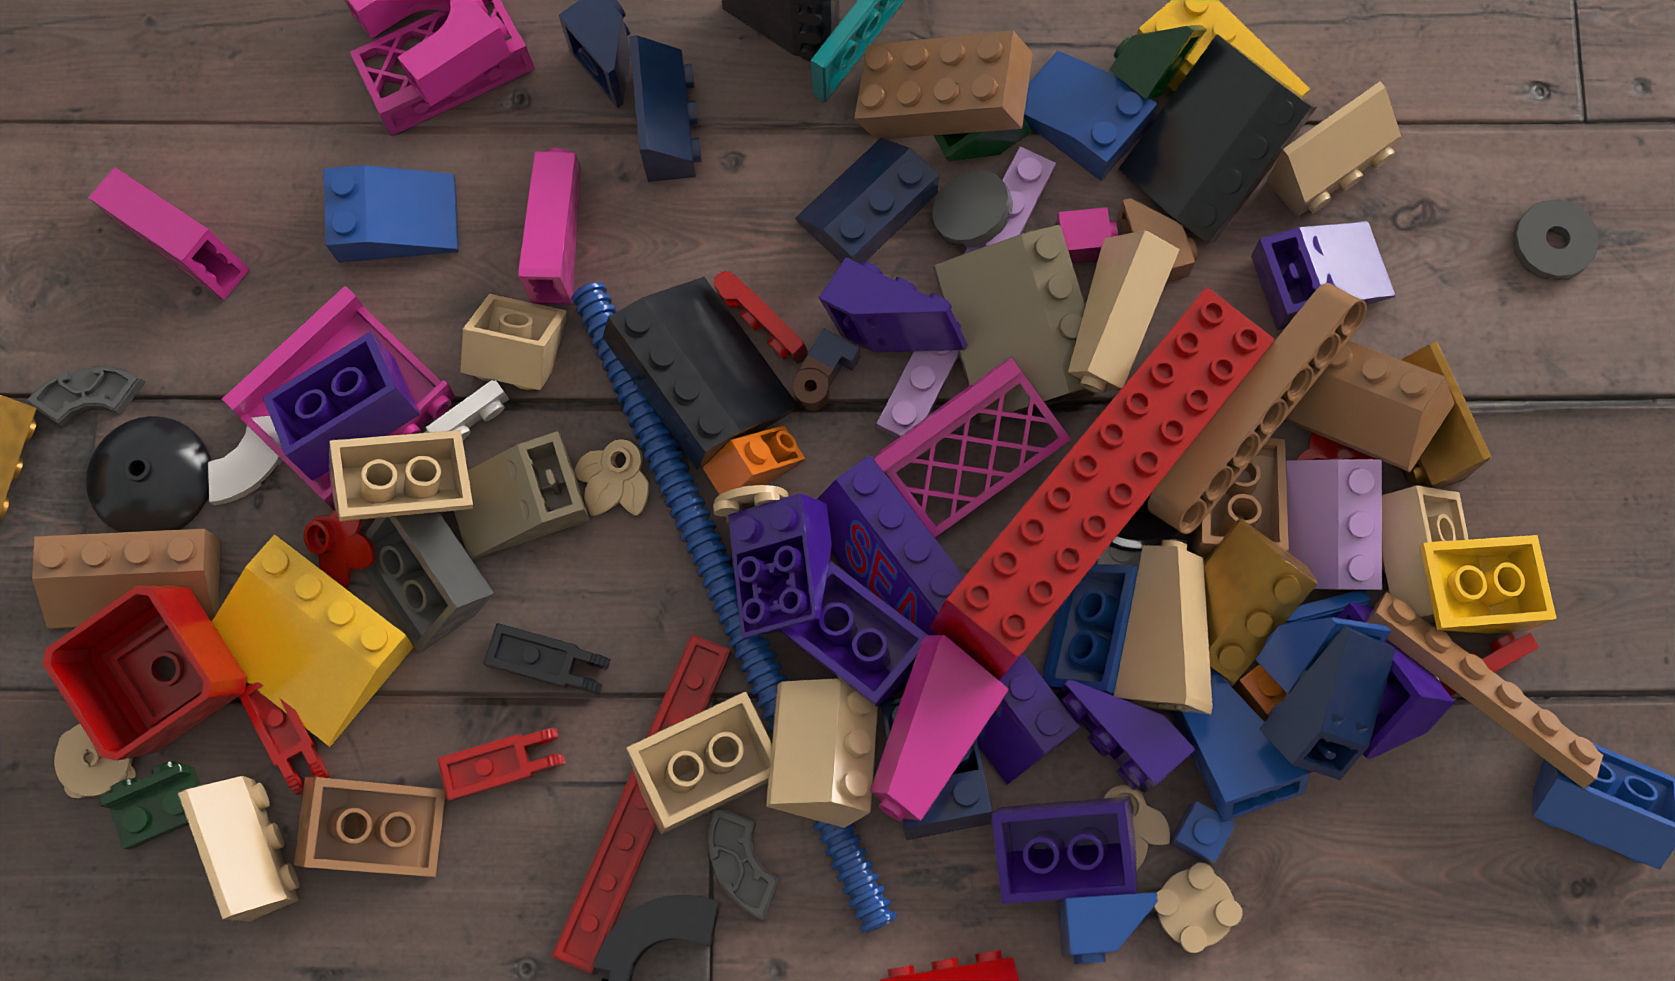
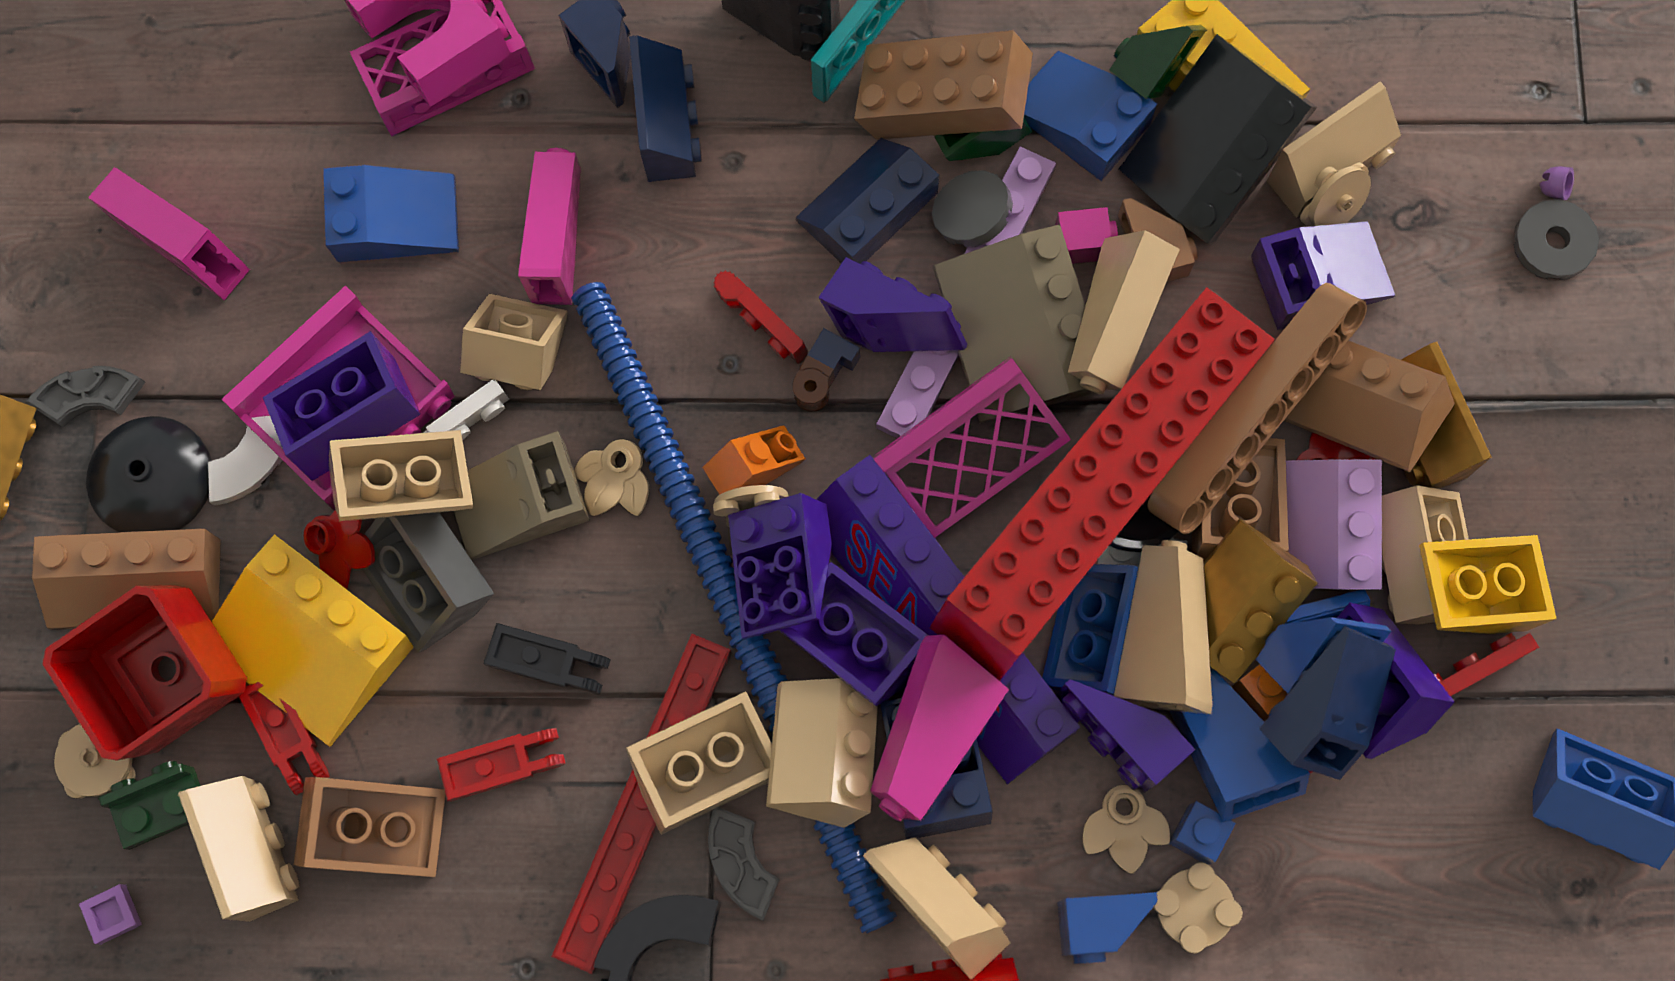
(110, 914): none -> medium lavender plate
(697, 368): black slope -> none
(941, 902): none -> tan slope
(1065, 850): dark purple slope -> none
(1339, 195): none -> tan piece
(1487, 691): medium nougat plate -> none
(1558, 183): none -> medium lavender hinge

